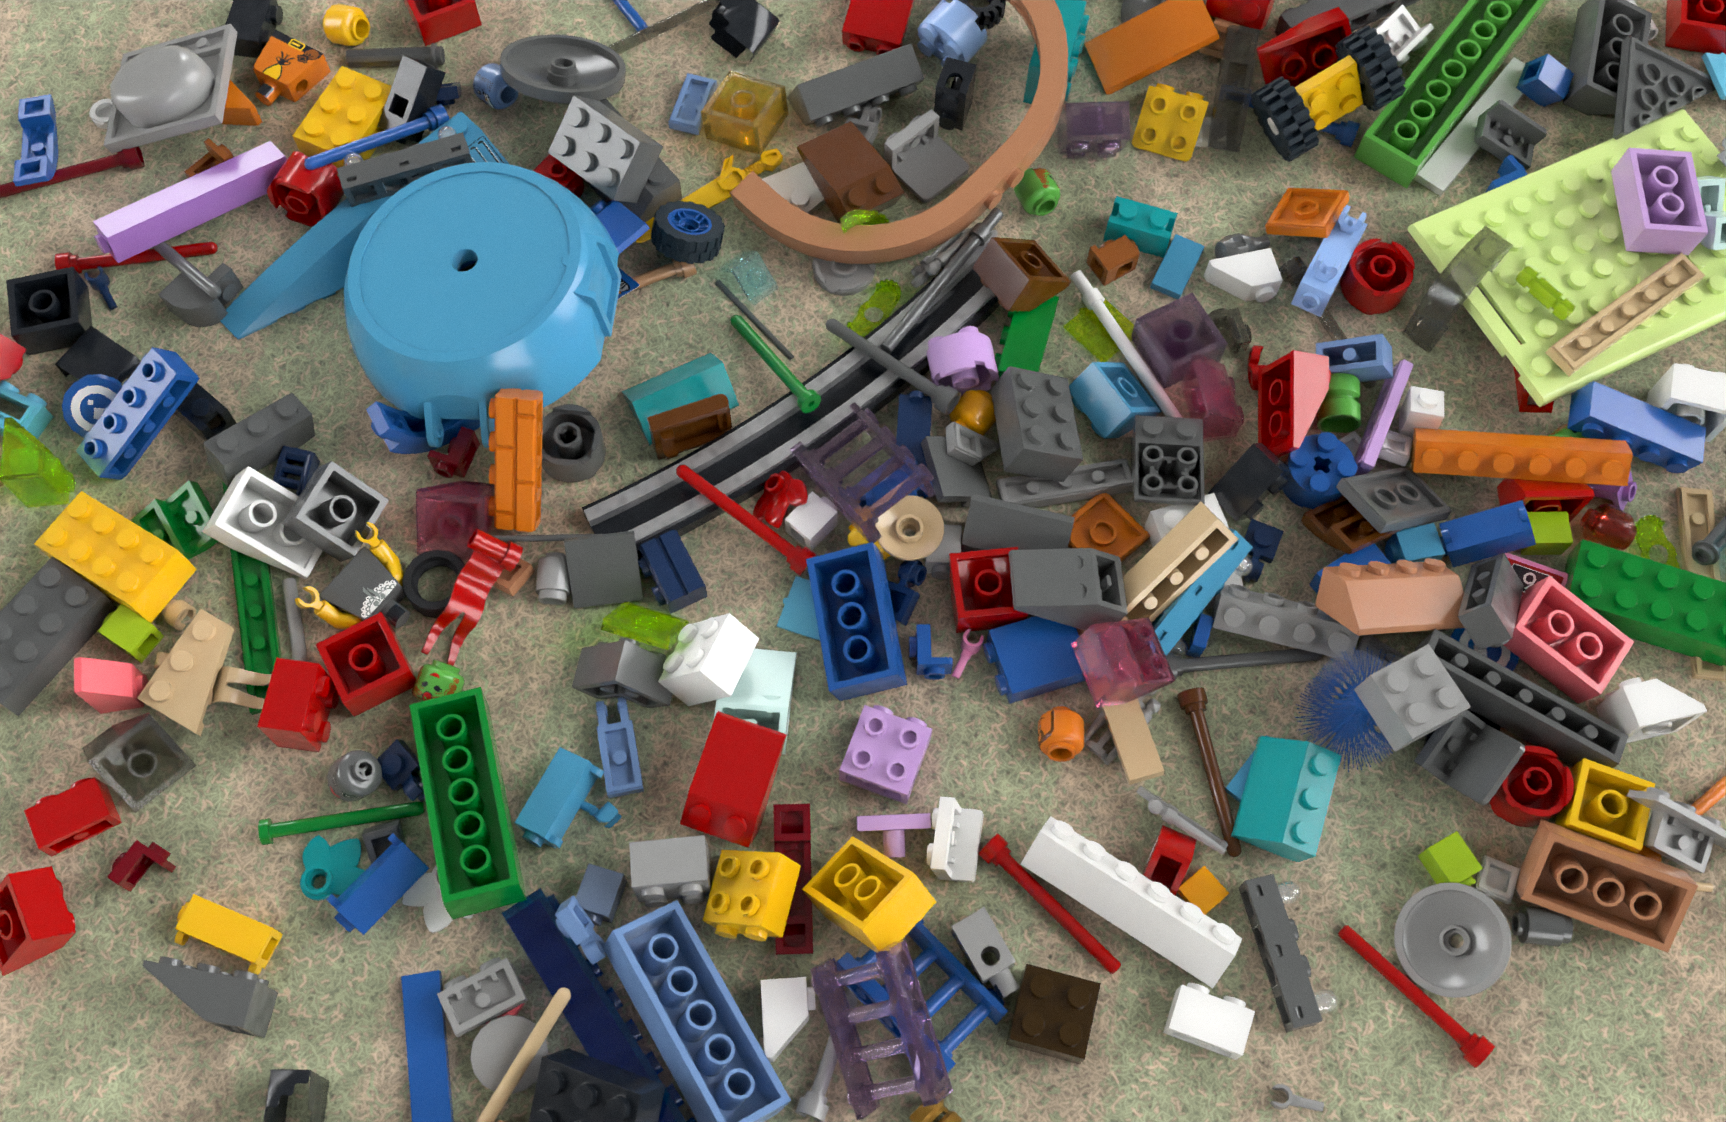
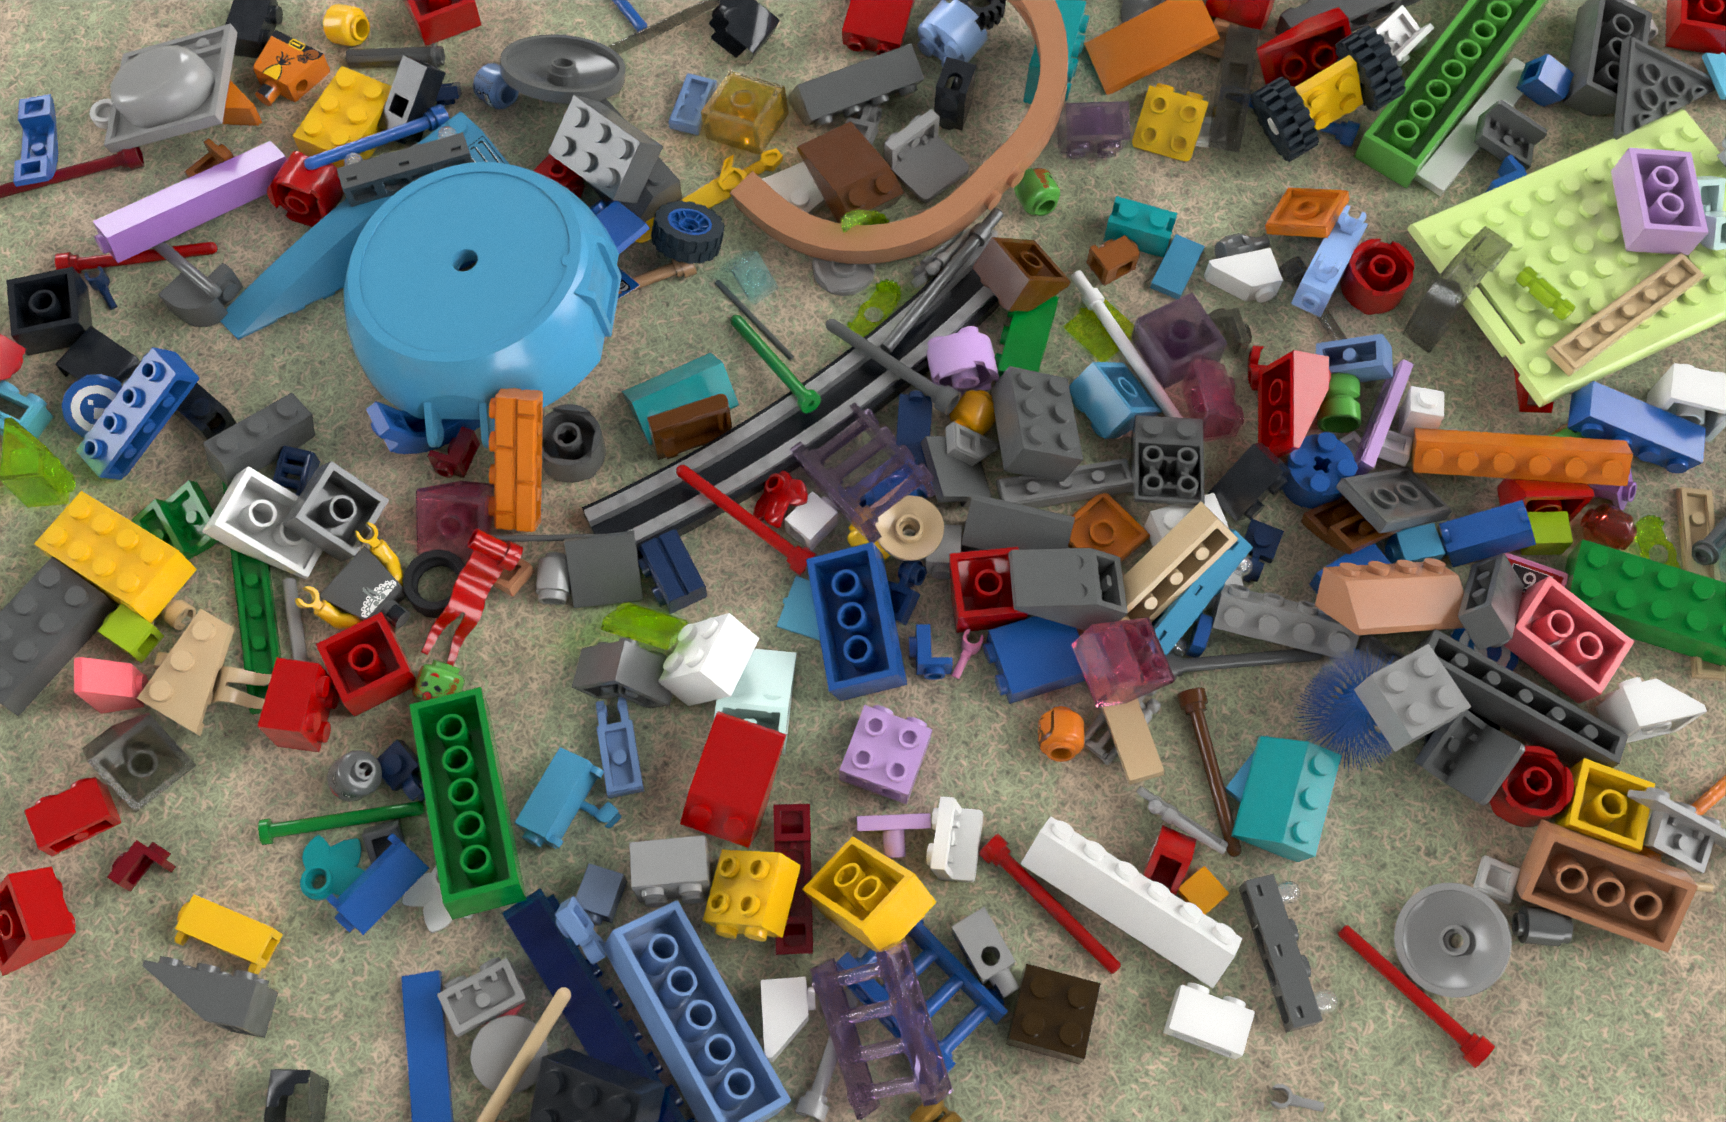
(1450, 861): lime brick -> none

